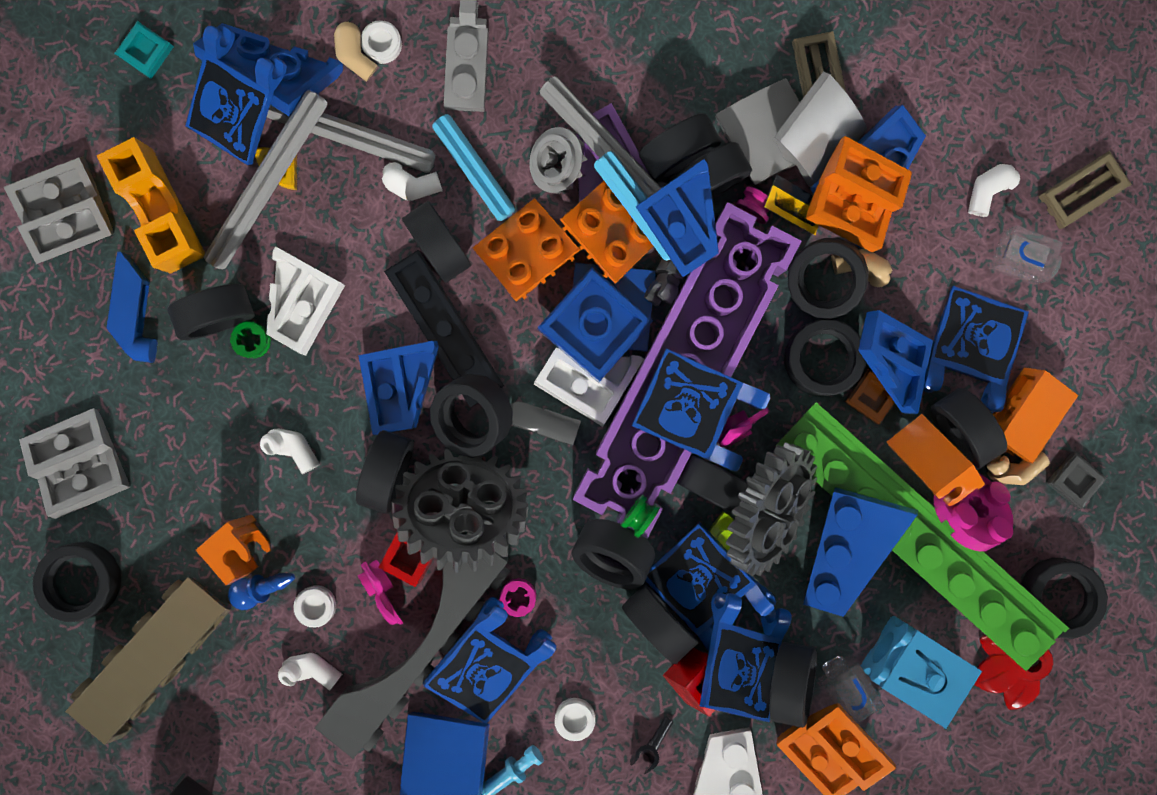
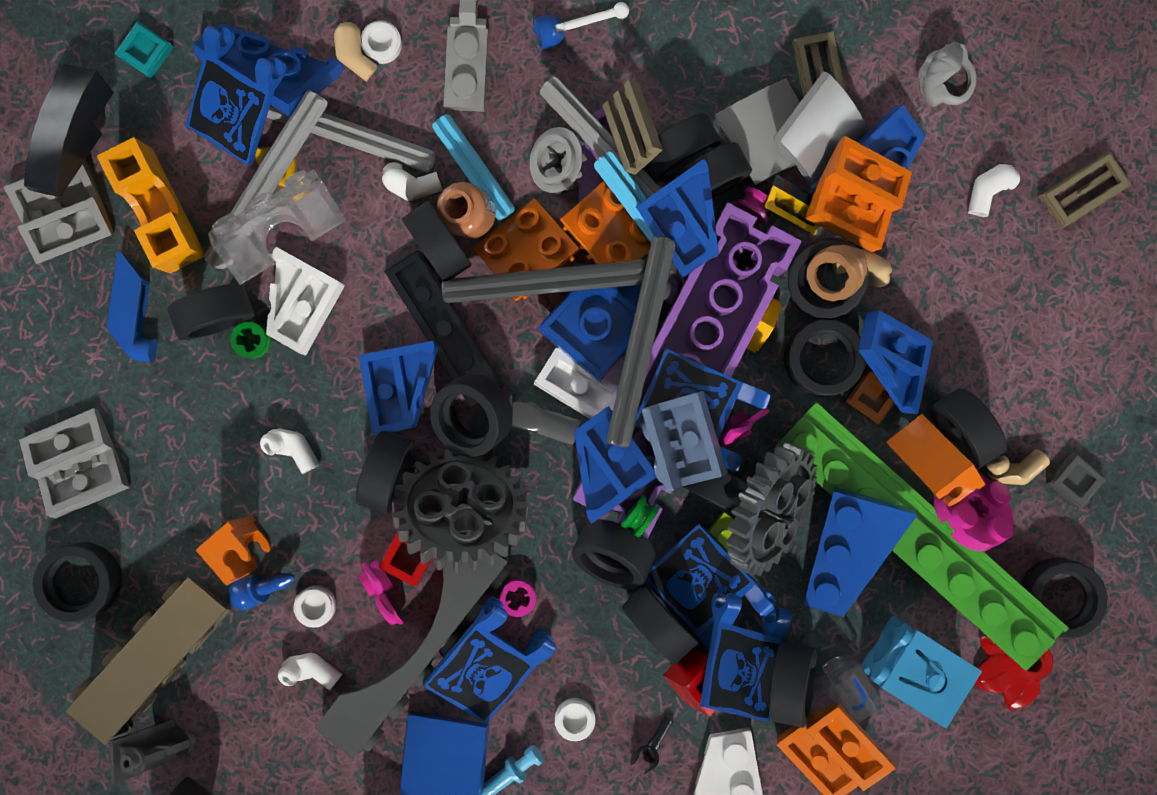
(65, 129): none -> black slope
(148, 749): none -> dark grey hinge
(242, 238): none -> clear arch
(466, 210): none -> nougat head
(544, 281): none -> dark grey axle
(553, 29): none -> hinge
(606, 470): none -> blue wing
(628, 132): none -> dark tan tile
(641, 342): none -> dark grey axle
(683, 441): none -> sand blue bracket
(765, 326): none -> yellow tile
(850, 258): none -> medium nougat piece
(940, 67): none -> light grey piece
(976, 340): flag -> none
(1027, 255): clear brick -> none
(1033, 412): orange hinge -> none

